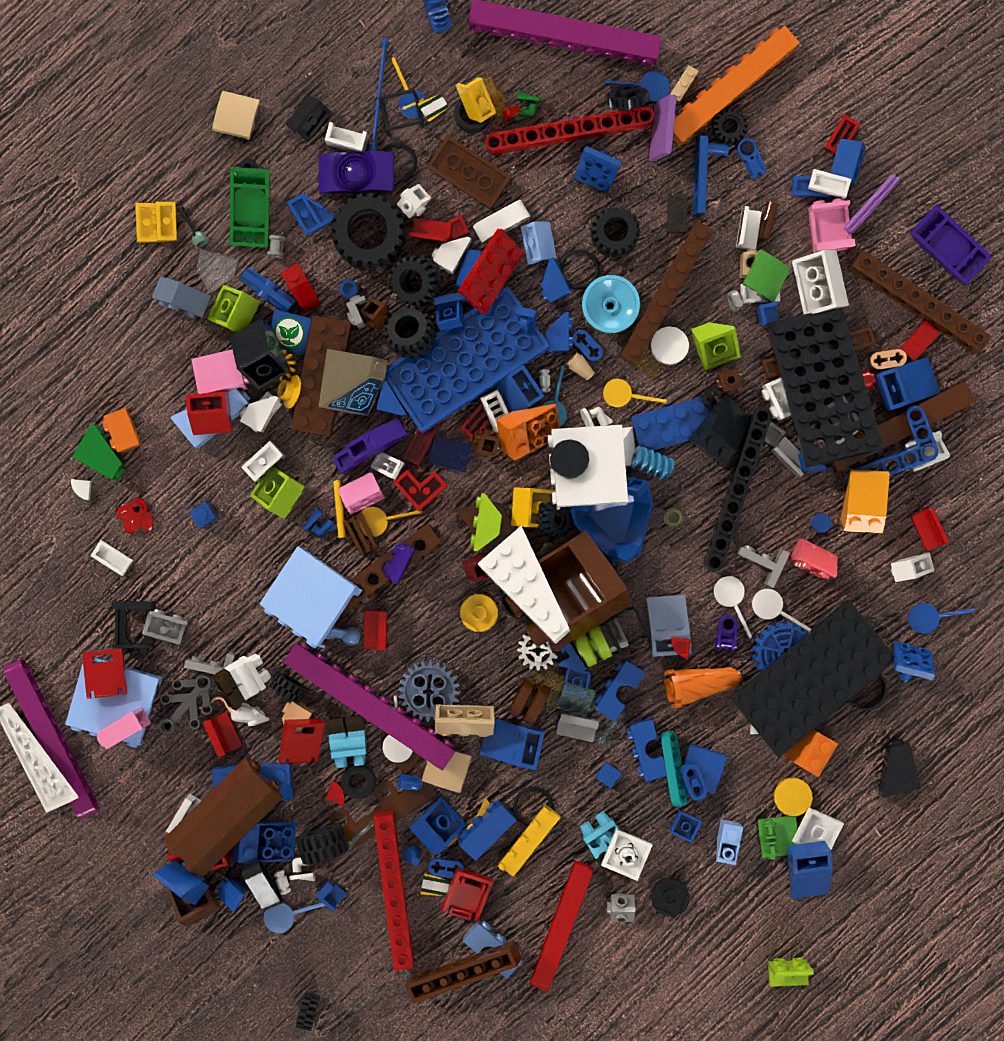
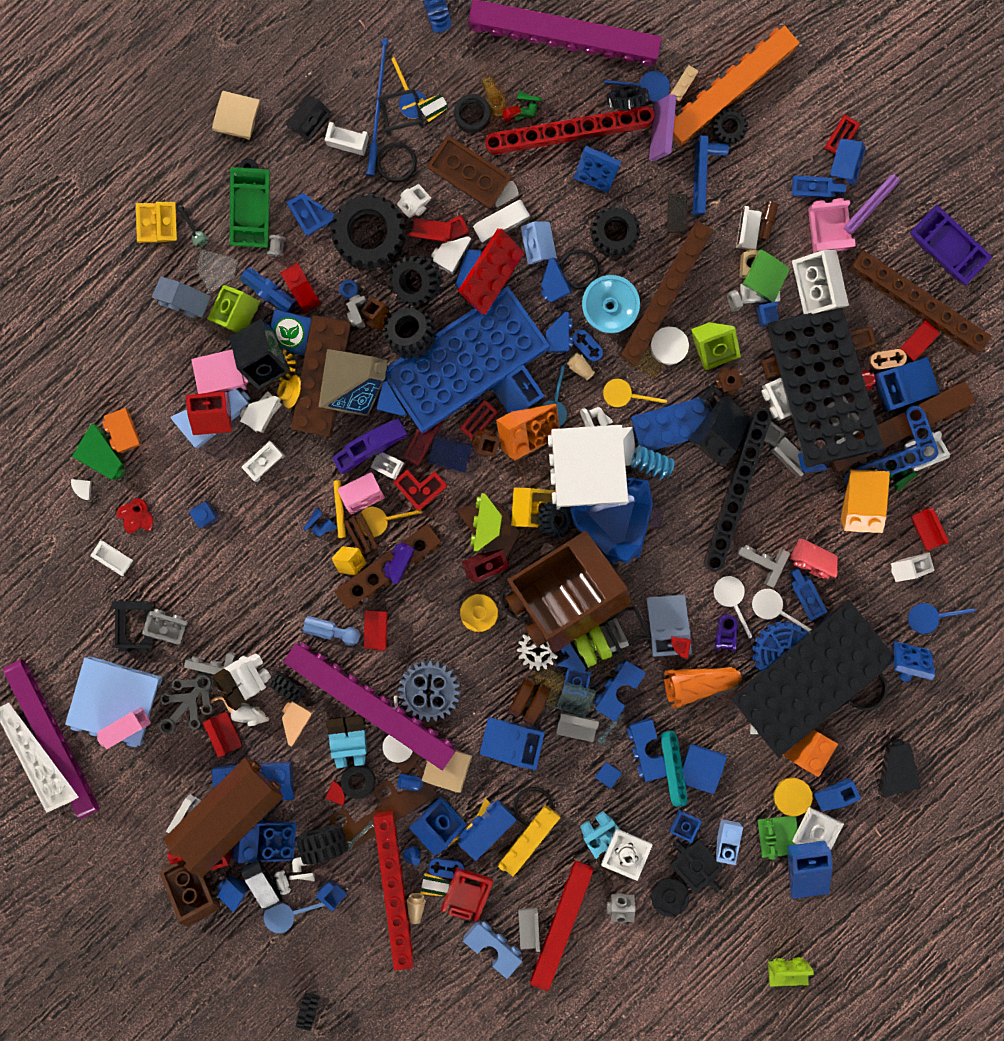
(104, 677): red container -> none
(182, 882): blue slope -> none
(277, 491): lime slope -> none
(301, 746): red container -> none
(308, 596): light blue panel -> none
(349, 560): none -> yellow panel
(356, 172): dark purple slope -> none
(415, 907): none -> tan cone
(448, 298): blue tile -> none
(449, 315): blue piece -> none
(463, 971): reddish brown brick -> none
(464, 720): tan slope -> none
(476, 100): yellow panel -> none
(490, 414): white slope -> none
(509, 193): none -> white sticker
(519, 575): white wing -> none
(526, 316): blue tile -> none
(529, 929): none -> light grey panel
(544, 380): white piece -> none
(569, 459): black tile -> none
(673, 517): olive plate -> none
(693, 780): blue plate -> none
(696, 865): none -> black plate
(753, 162): blue piece -> none
(807, 595): none -> blue hinge
(821, 523): blue tile -> none
(829, 184): white tile -> none
(837, 795): none -> blue slope
(899, 485): none -> green piece

